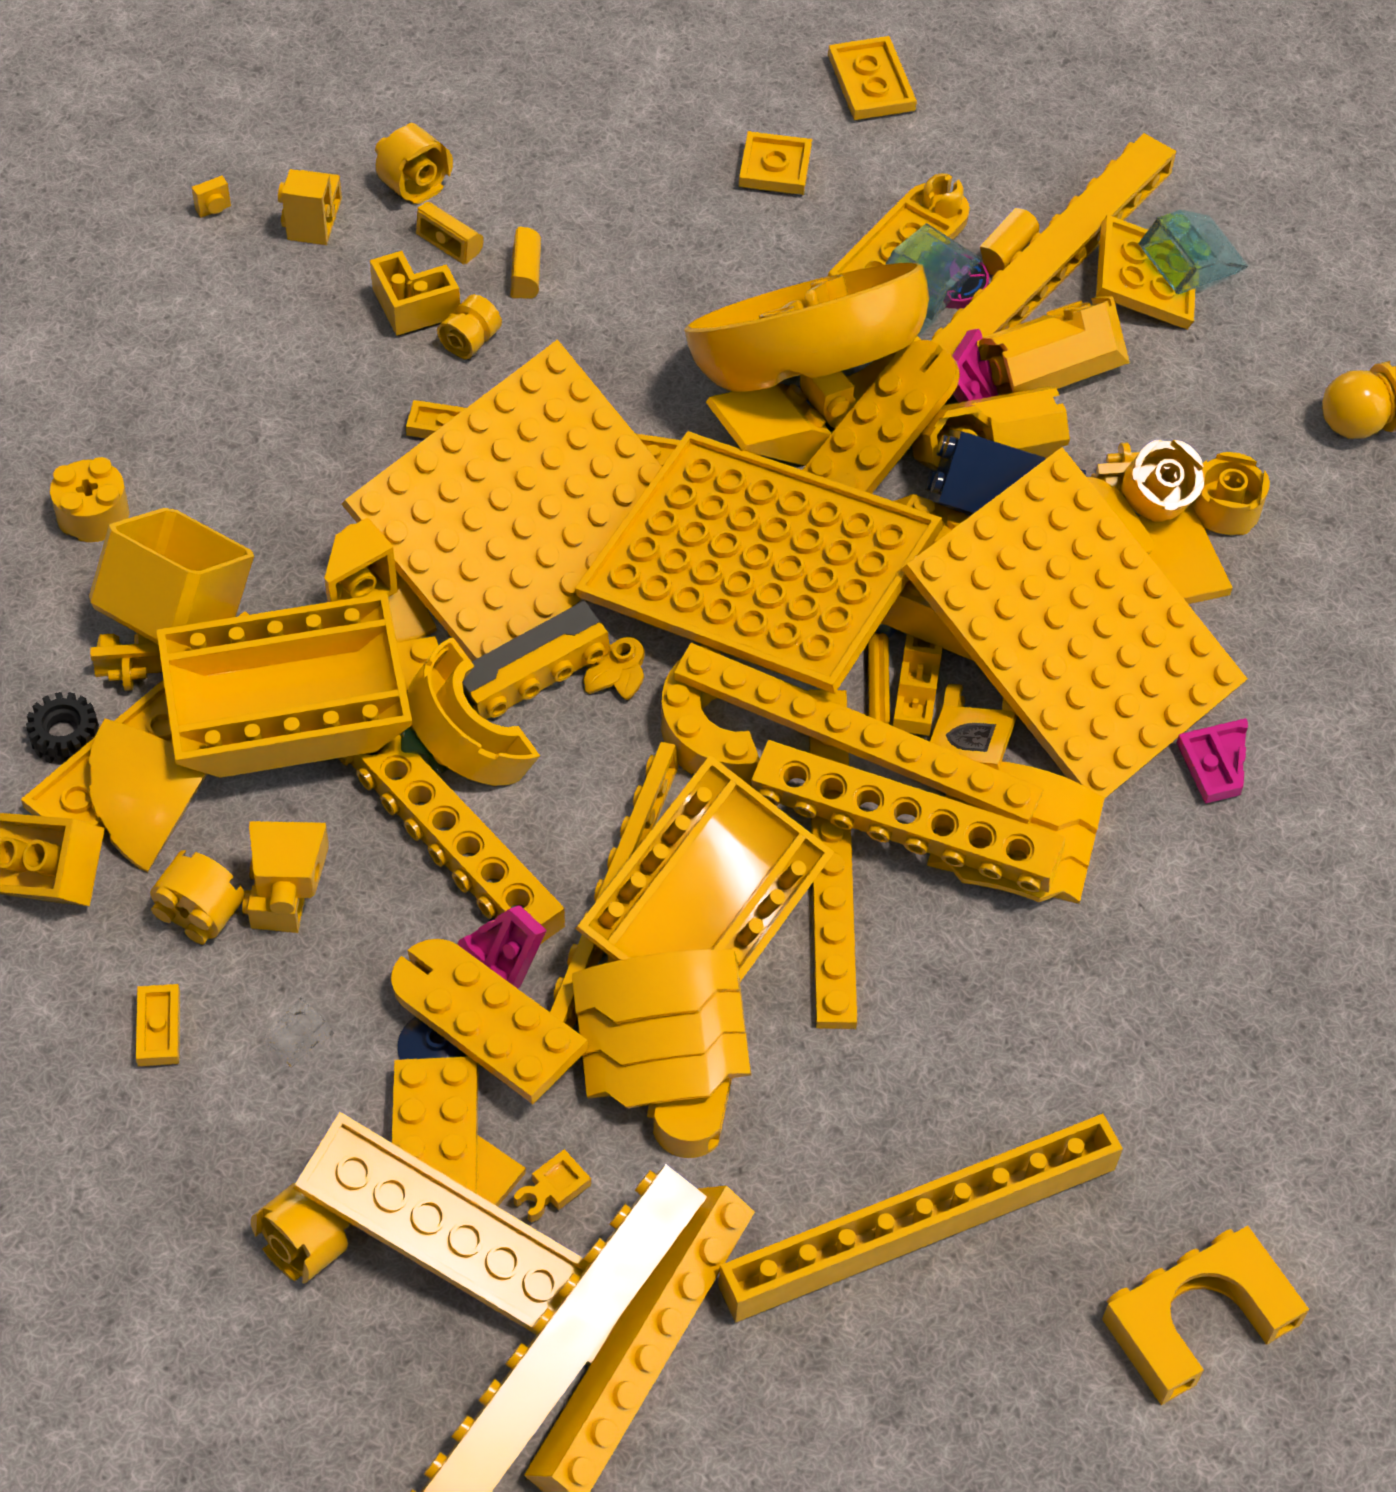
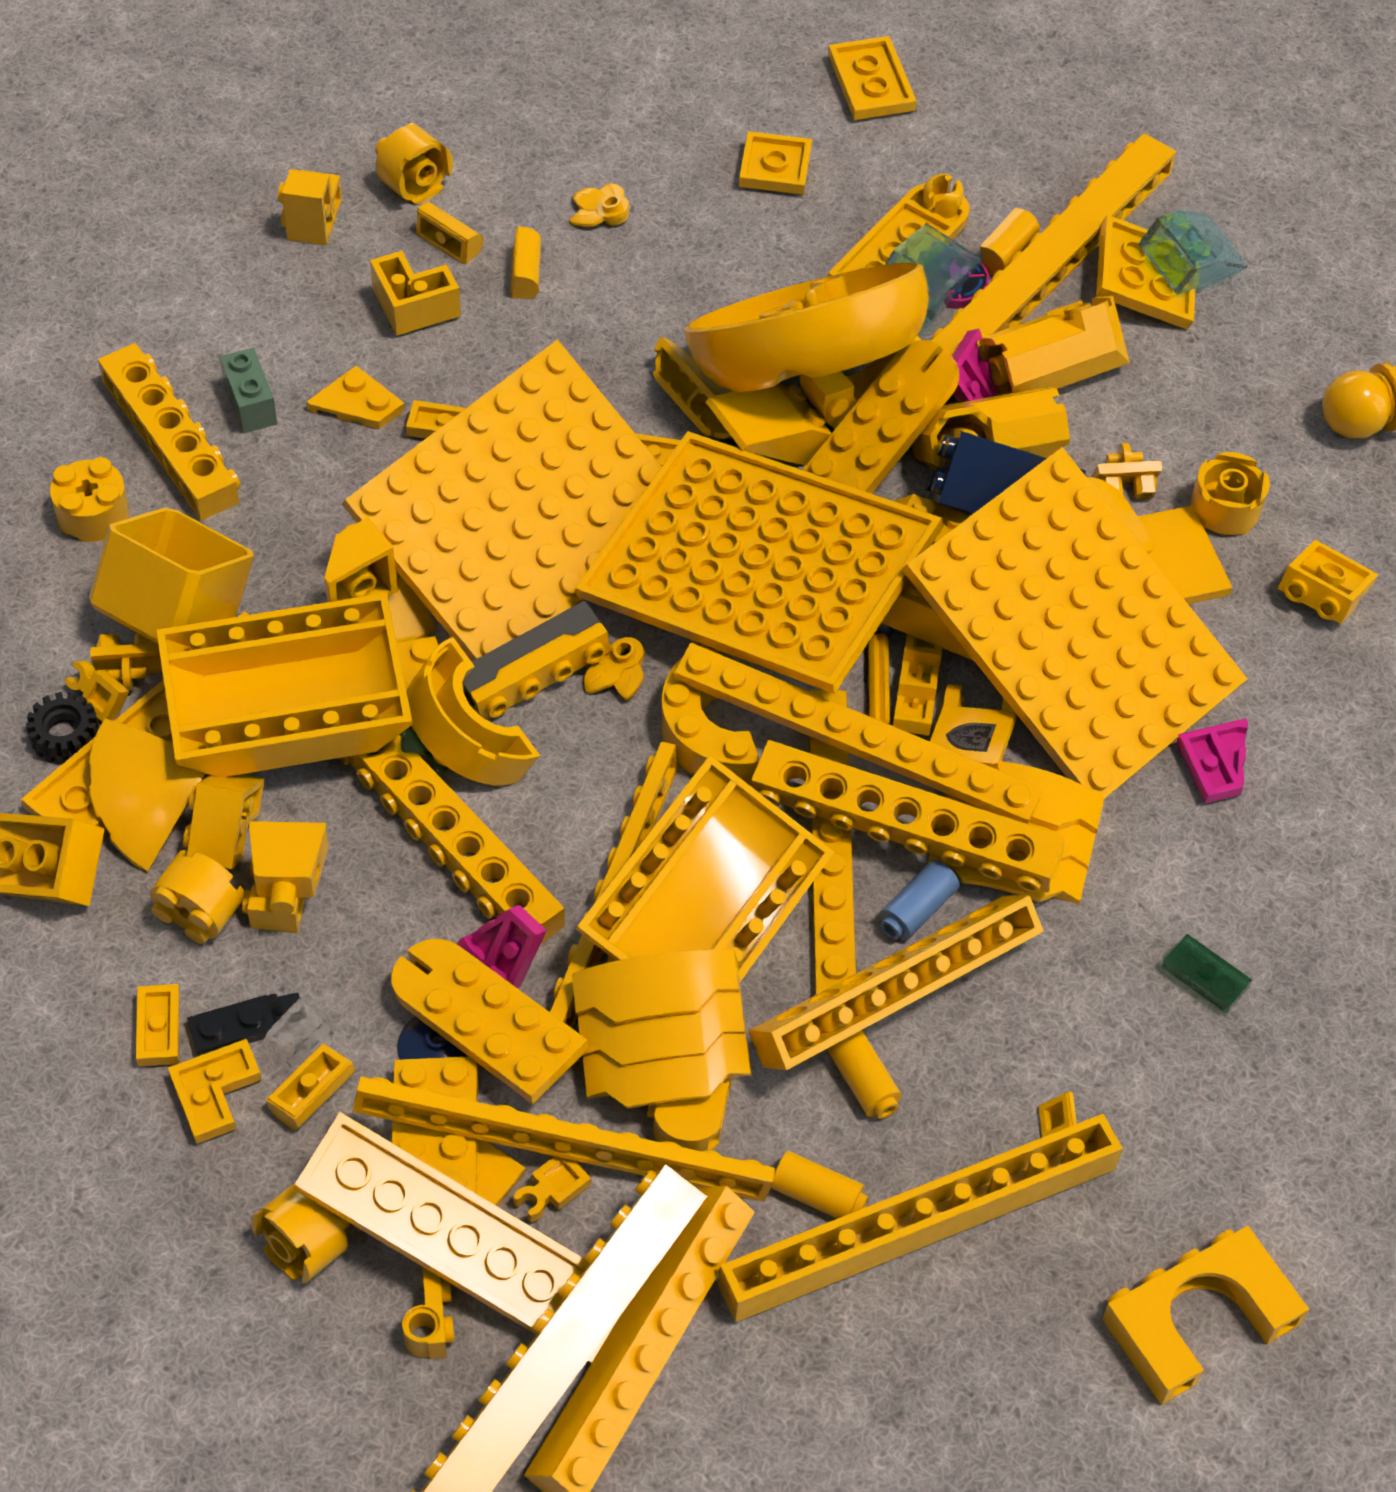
(100, 689): none -> yellow plate
(169, 431): none -> yellow brick
(205, 1080): none -> yellow plate
(211, 196): yellow plate -> none
(222, 817): none -> yellow brick
(238, 1021): none -> black hinge
(248, 390): none -> sand green brick
(310, 1086): none -> yellow brick
(358, 399): none -> yellow wing
(430, 1315): none -> yellow plate
(470, 326): yellow wheel -> none
(558, 1138): none -> yellow plate
(600, 205): none -> yellow plate
(688, 387): none -> yellow brick
(818, 1186): none -> yellow brick
(866, 1075): none -> yellow brick
(895, 982): none -> yellow brick
(918, 900): none -> medium blue brick
(1057, 1114): none -> yellow slope
(1149, 493): yellow brick -> none
(1206, 973): none -> clear green plate
(1327, 582): none -> yellow plate

